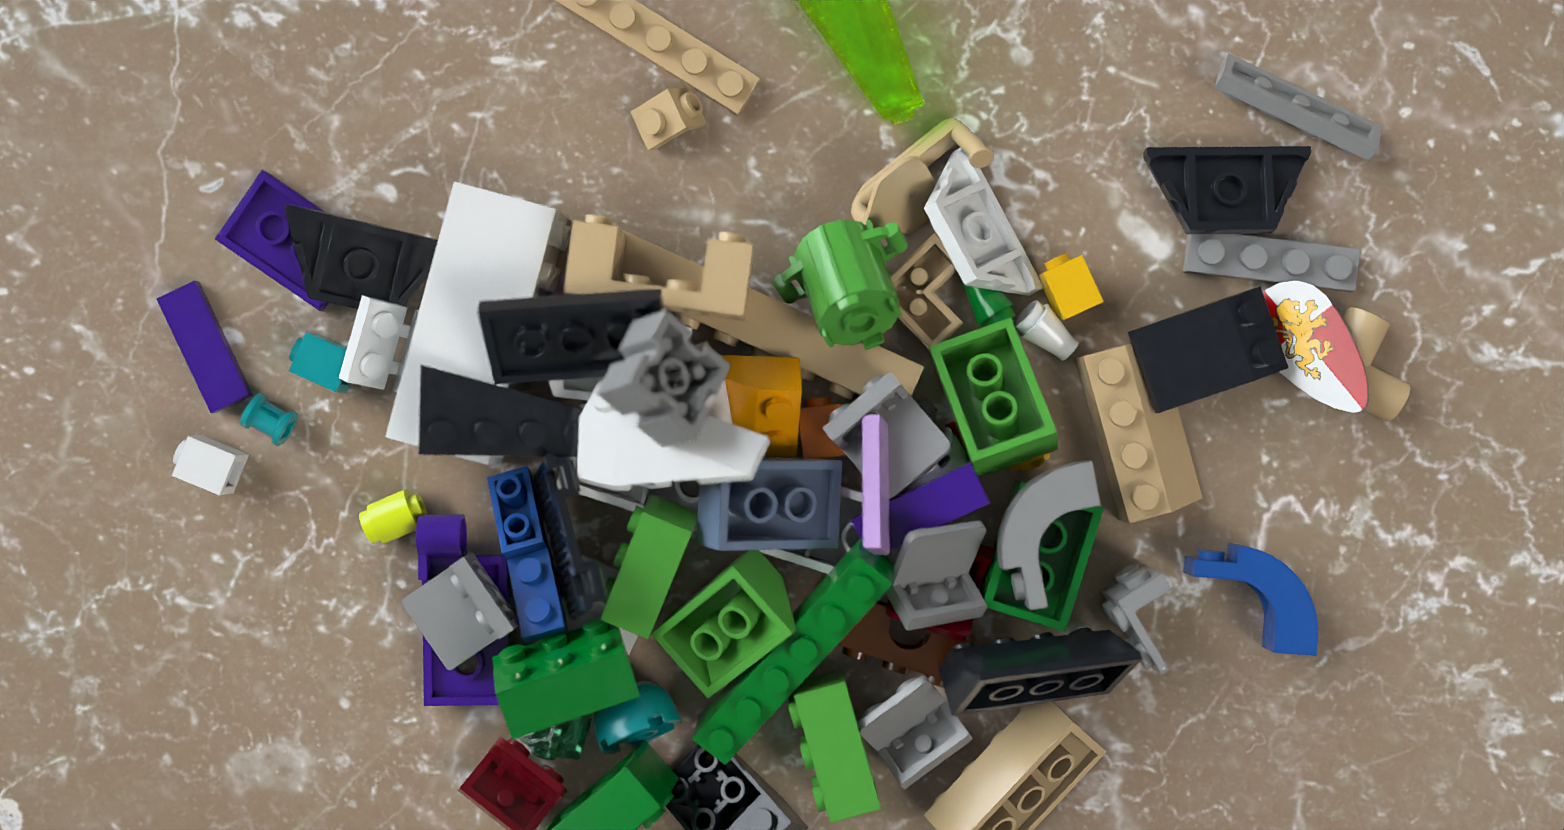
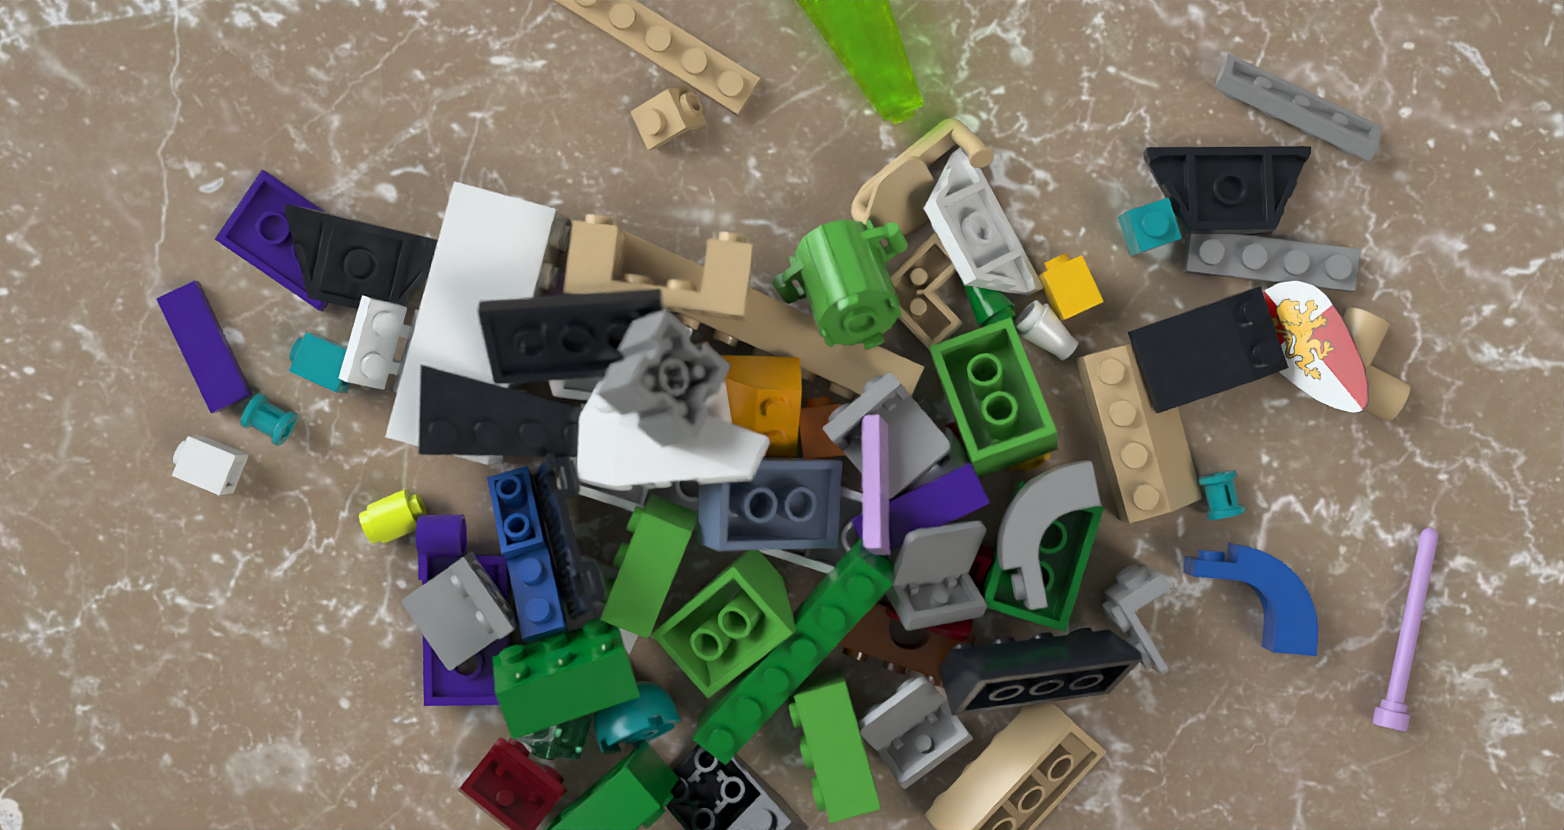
(1149, 227): none -> teal brick
(1221, 495): none -> teal bush
(1392, 709): none -> lavender piece

